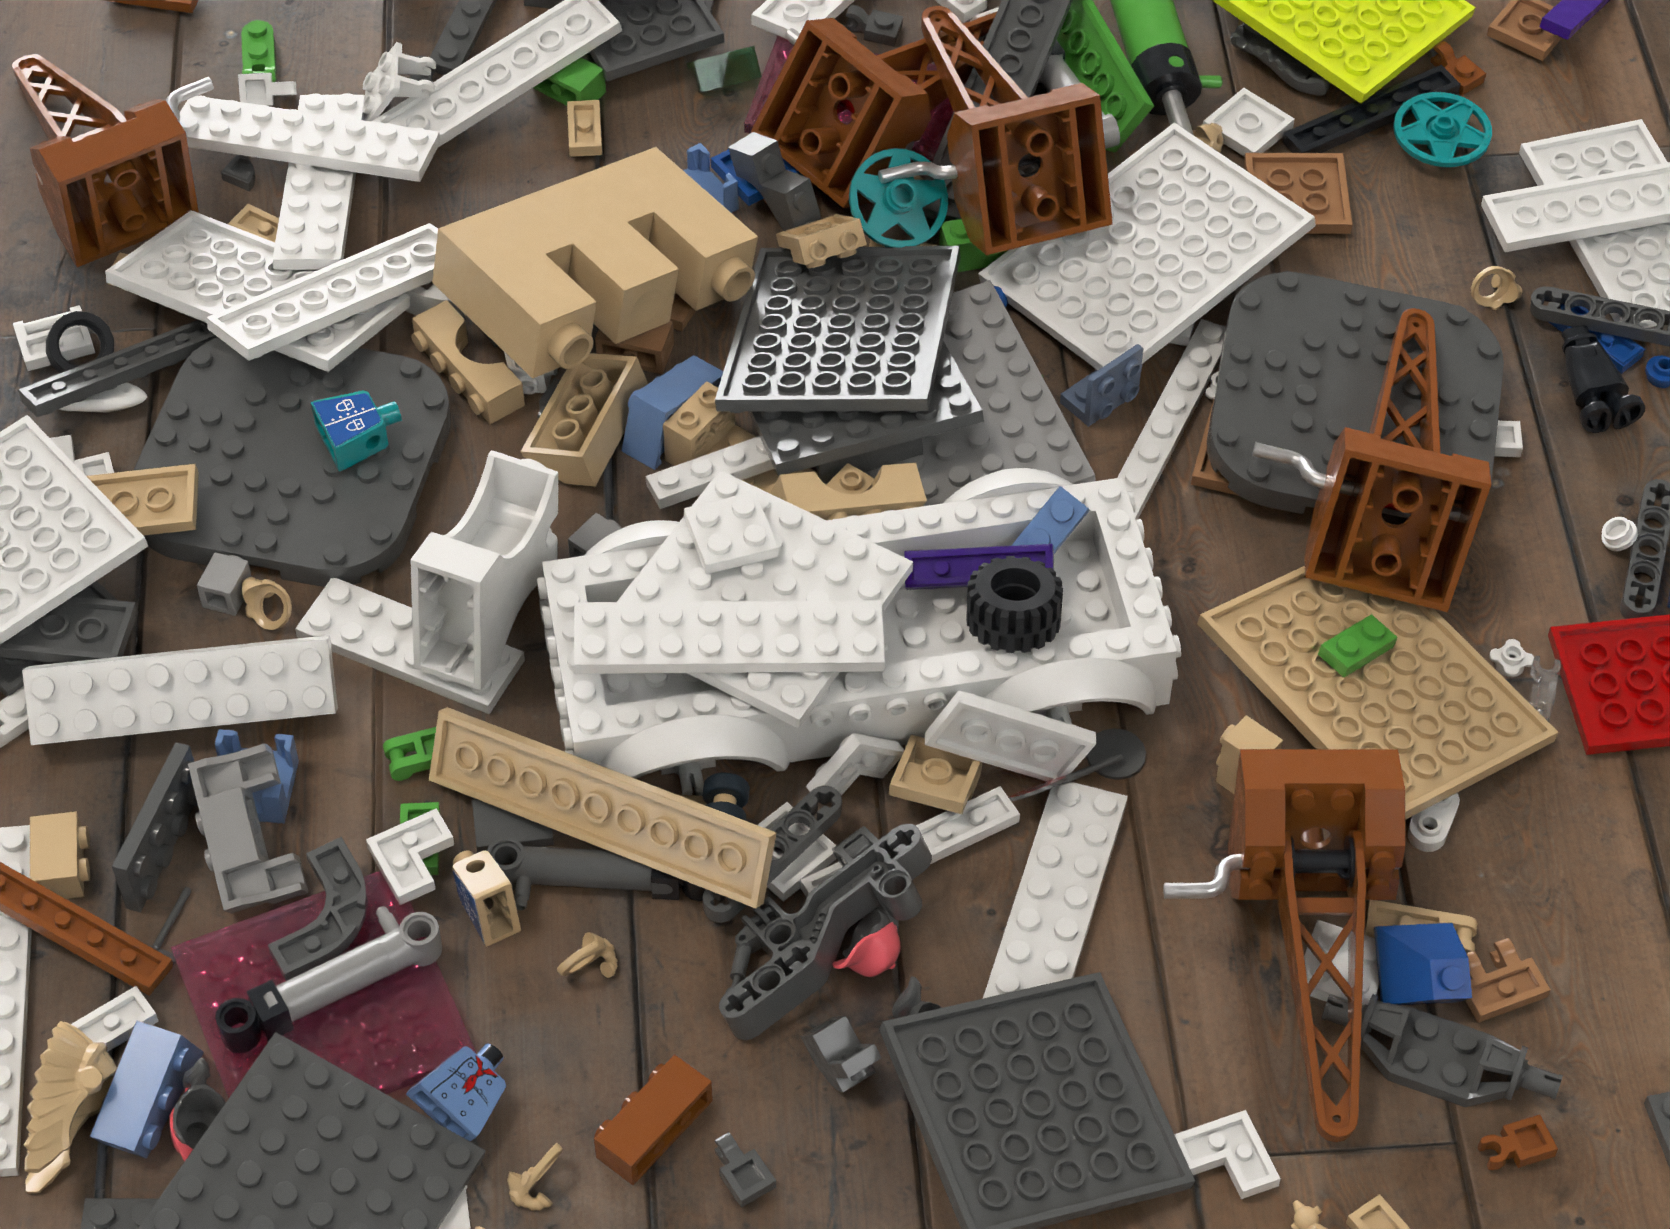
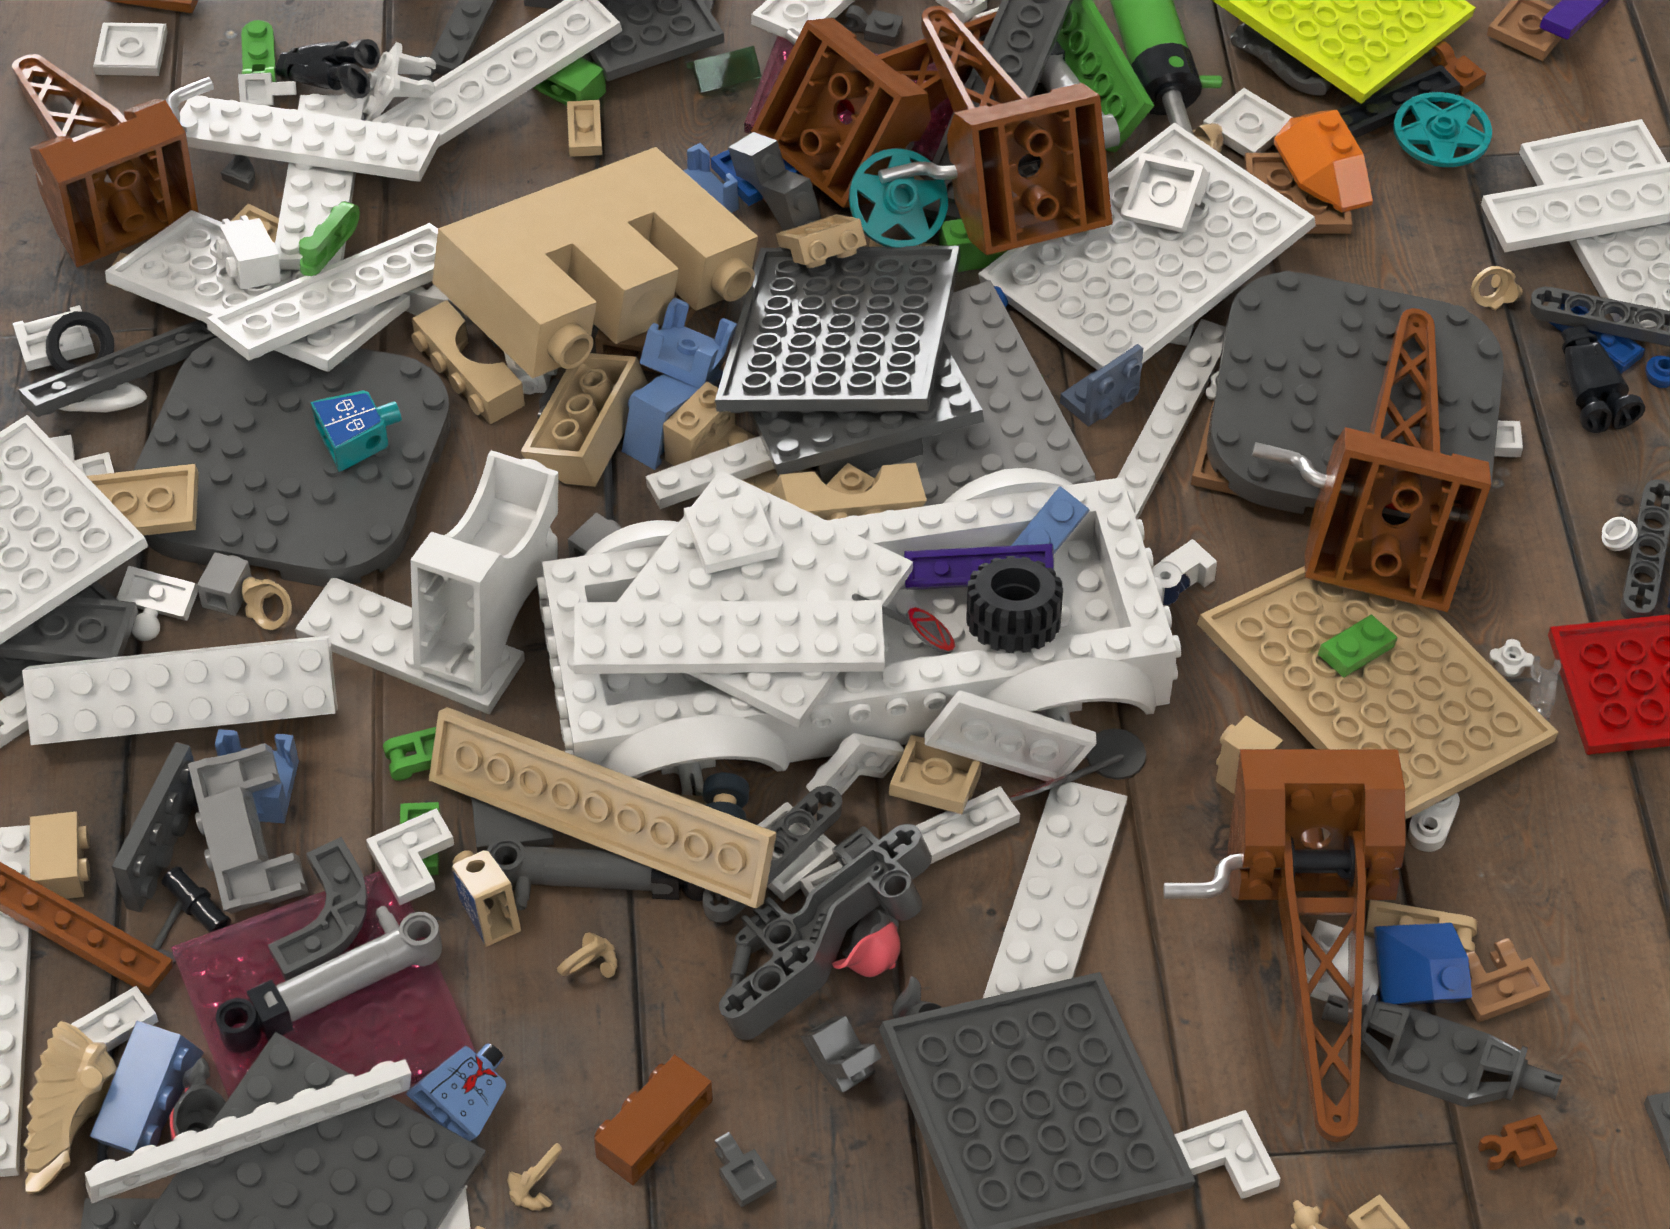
(130, 49): none -> white tile
(156, 596): none -> white plate
(195, 900): none -> black pin
(235, 1134): none -> white plate
(248, 253): none -> white brick
(328, 238): none -> bright green plate
(331, 65): none -> black piece
(683, 351): none -> medium blue panel
(924, 625): none -> dark grey piece
(1164, 191): none -> white plate
(1183, 569): none -> white leg
(1325, 159): none -> orange wedge

